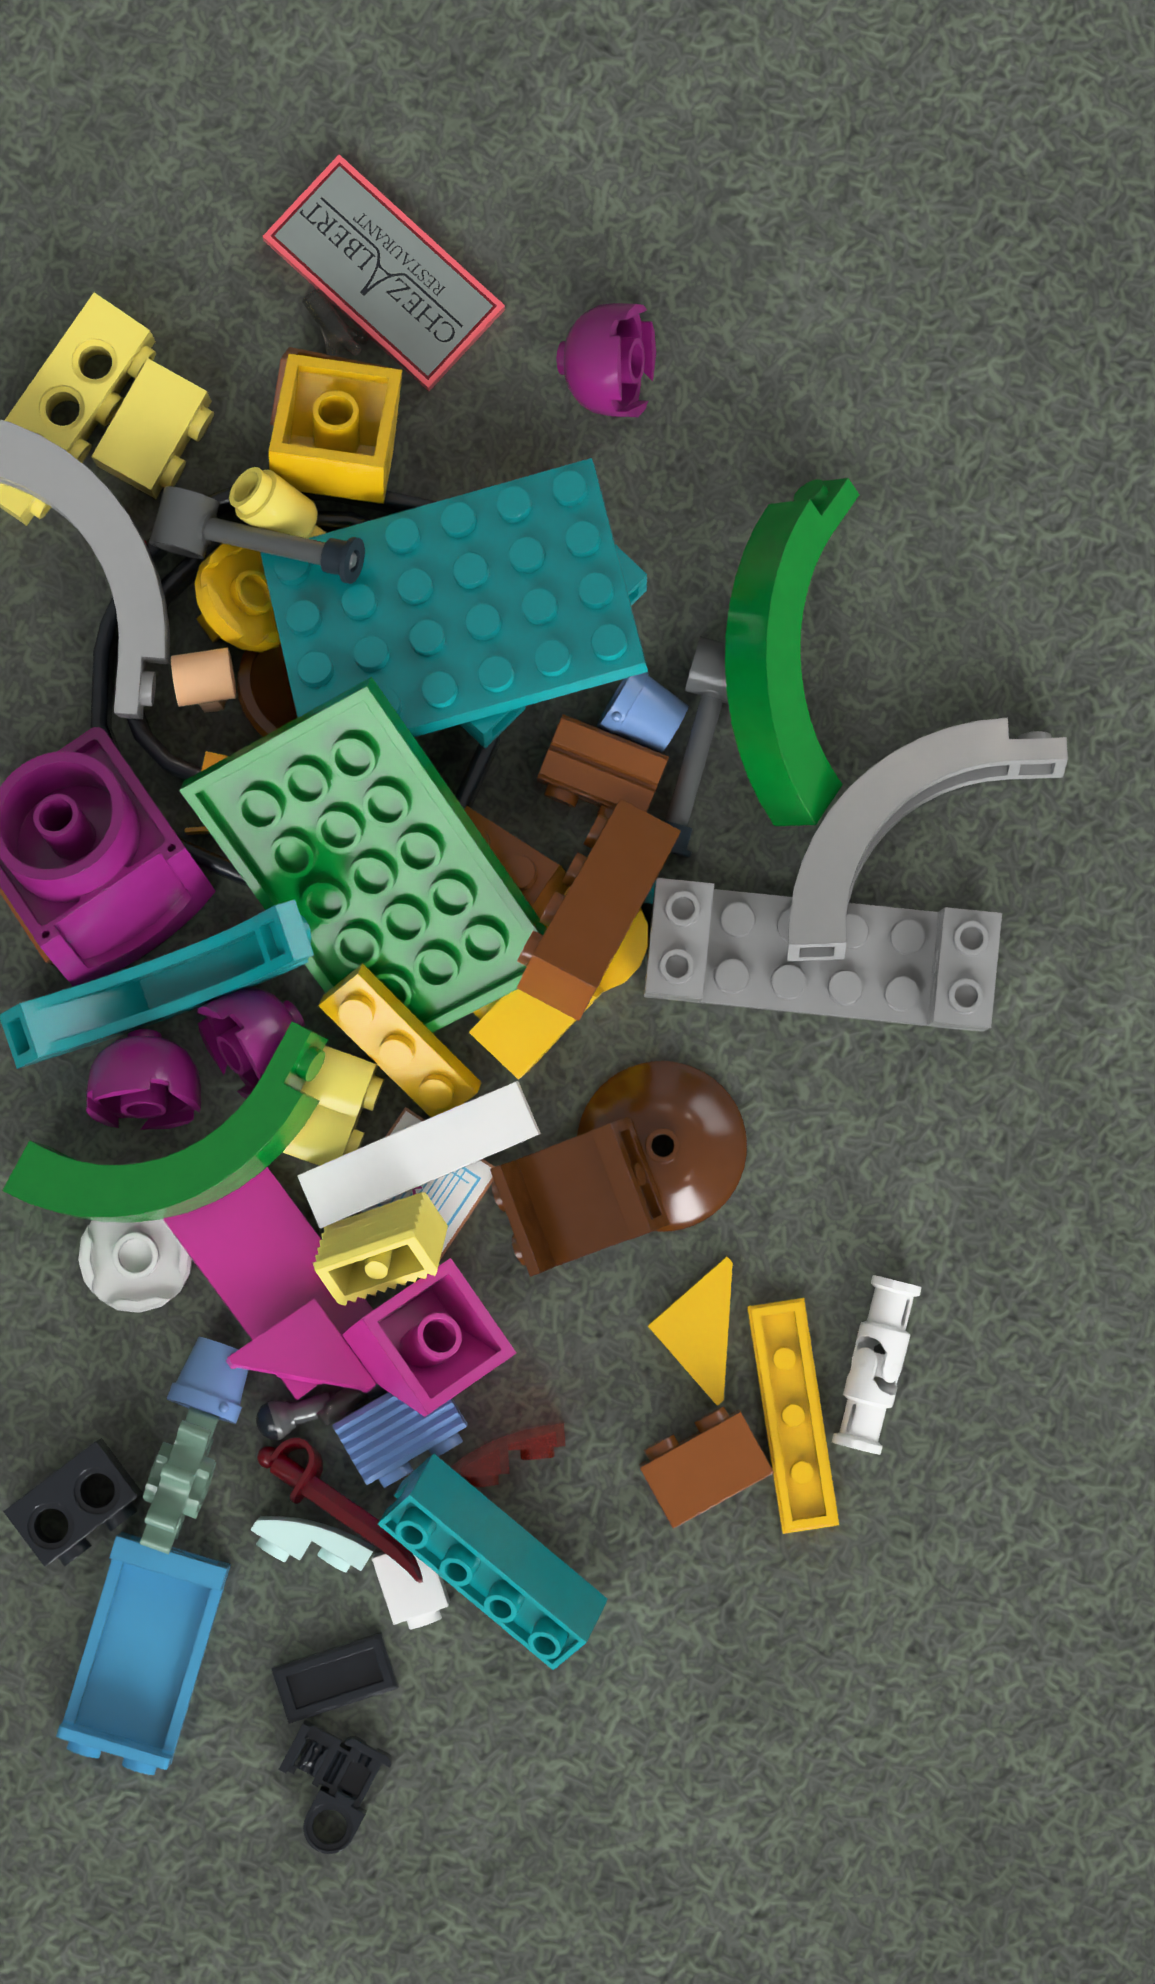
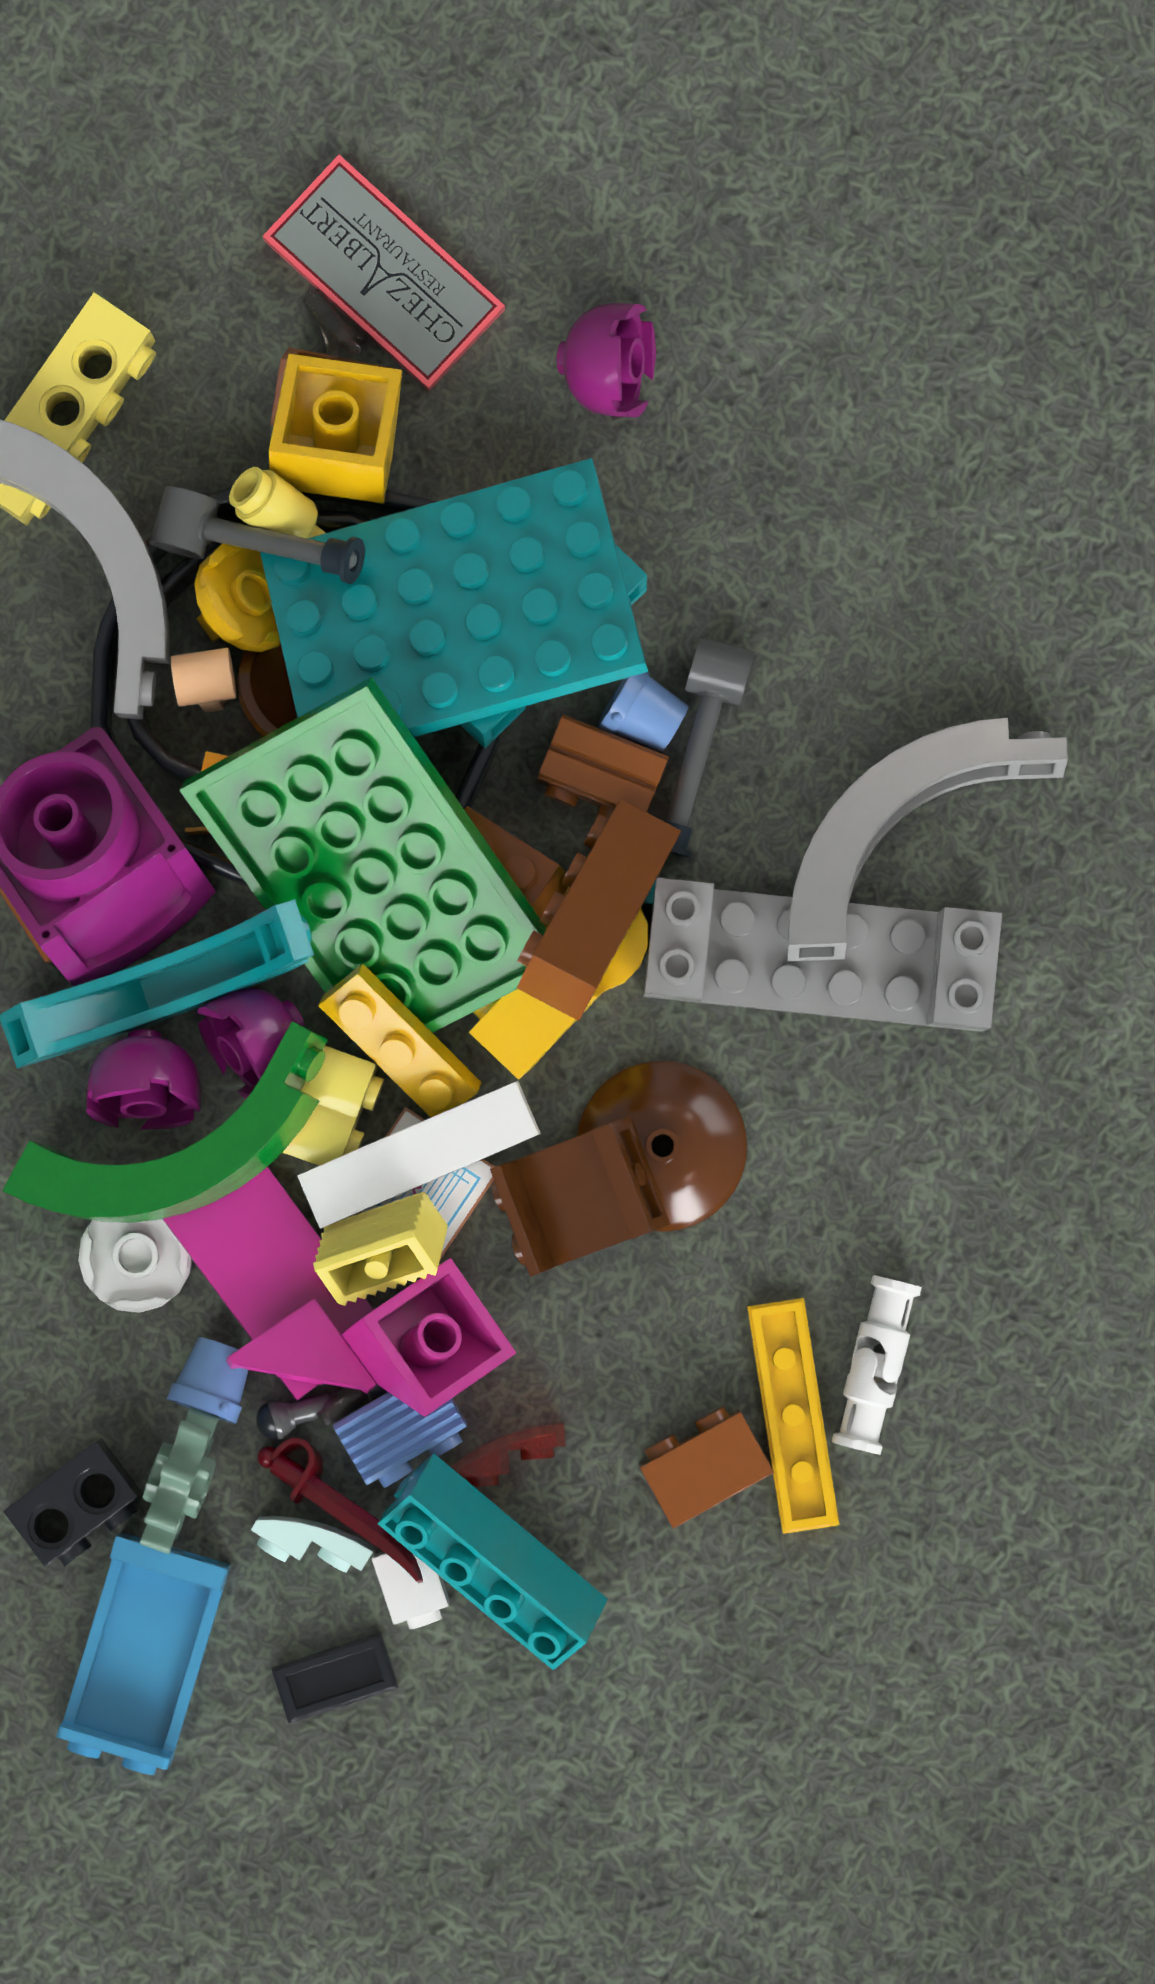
(154, 429): light yellow brick -> none
(339, 1771): black piece -> none
(697, 1329): yellow tile -> none
(765, 654): green arch -> none

